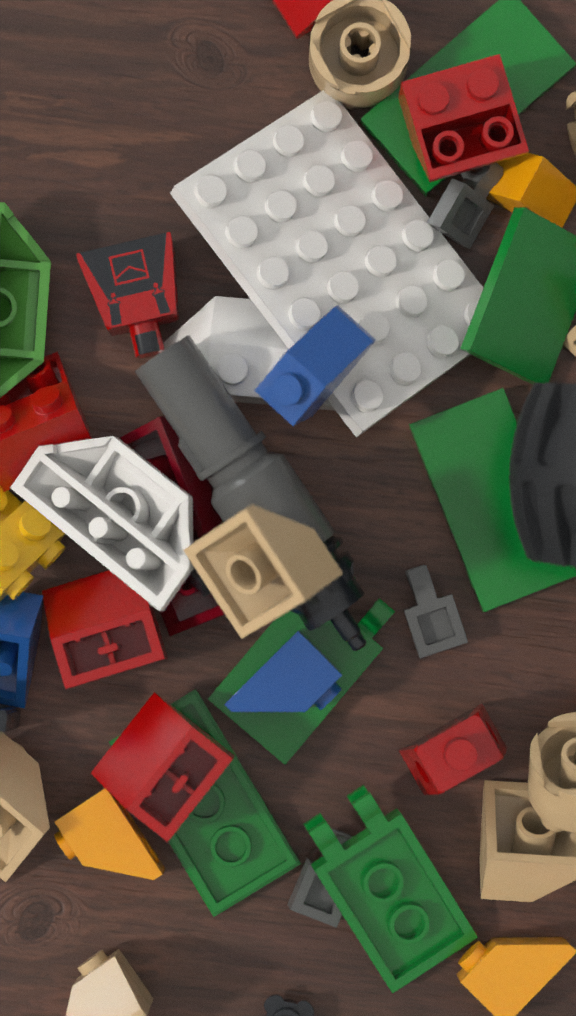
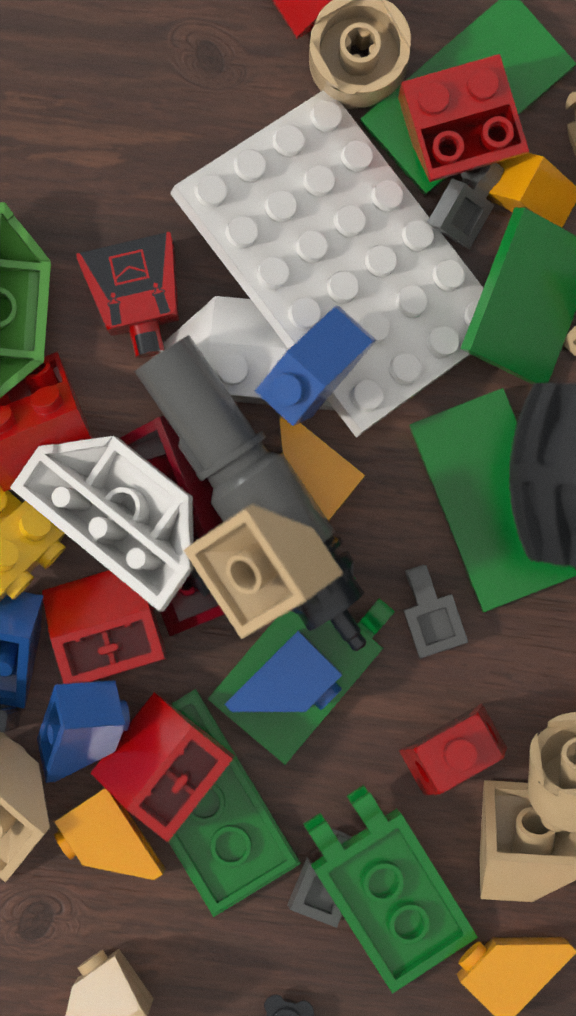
(80, 727): none -> blue slope
(320, 468): none -> light orange slope

